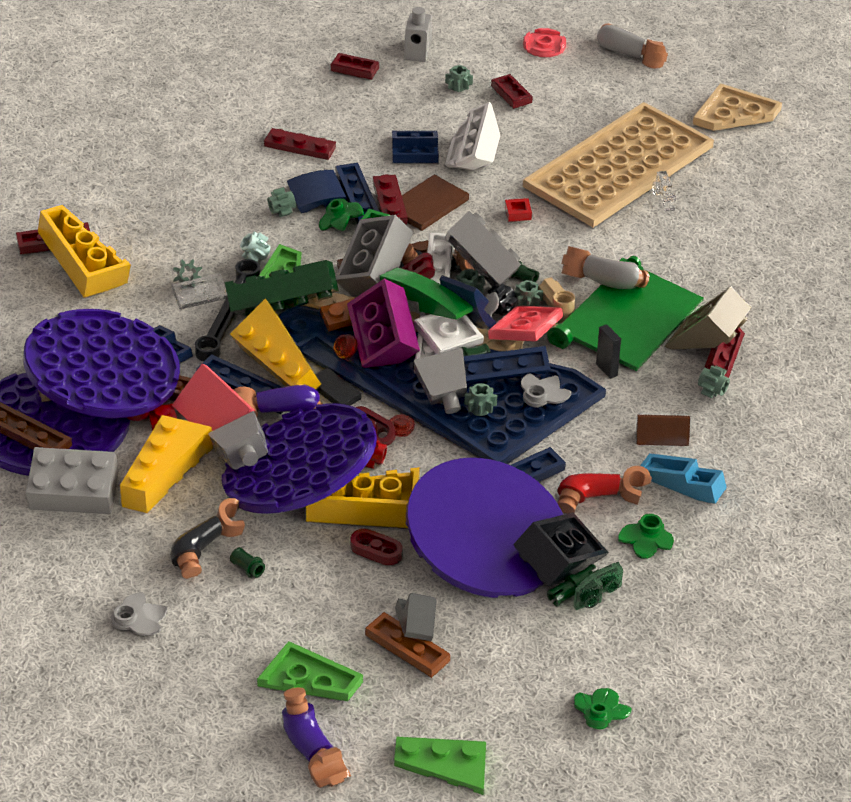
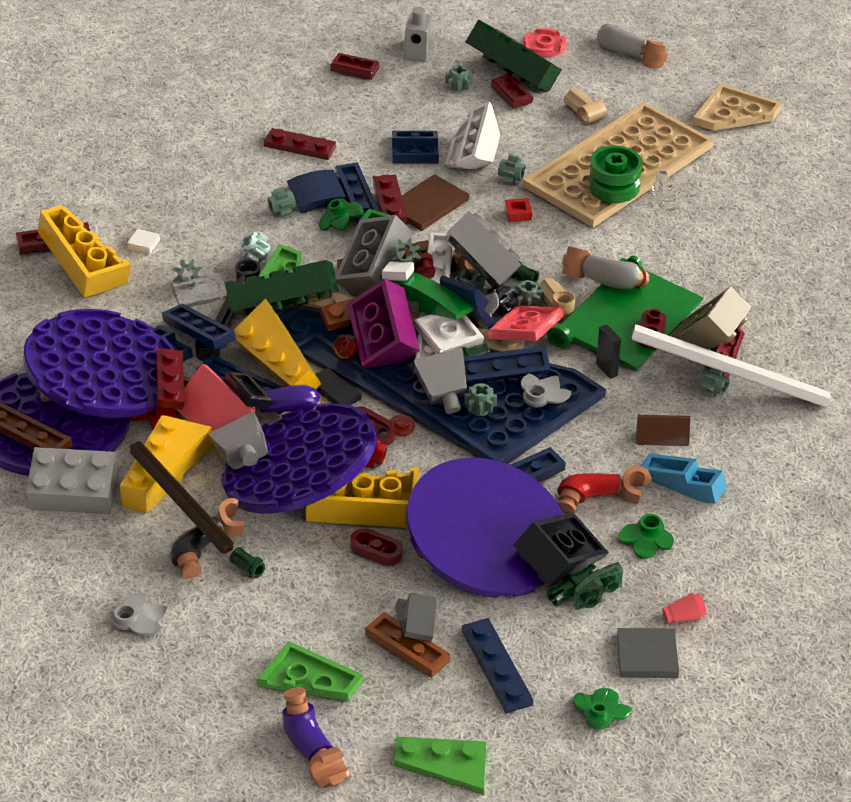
(143, 241): none -> white tile
(169, 378): none -> dark red plate
(181, 497): none -> dark brown axle
(199, 326): none -> dark blue plate
(247, 390): none -> black tile
(398, 271): none -> white tile
(402, 246): none -> sand green gear
(497, 665): none -> dark blue plate
(511, 169): none -> sand green gear
(513, 56): none -> dark green wedge
(586, 108): none -> tan piece
(615, 174): none -> green wheel
(647, 653): none -> dark grey tile
(653, 320): none -> dark red plate
(685, 609): none -> coral cone
(731, 366): none -> white tile

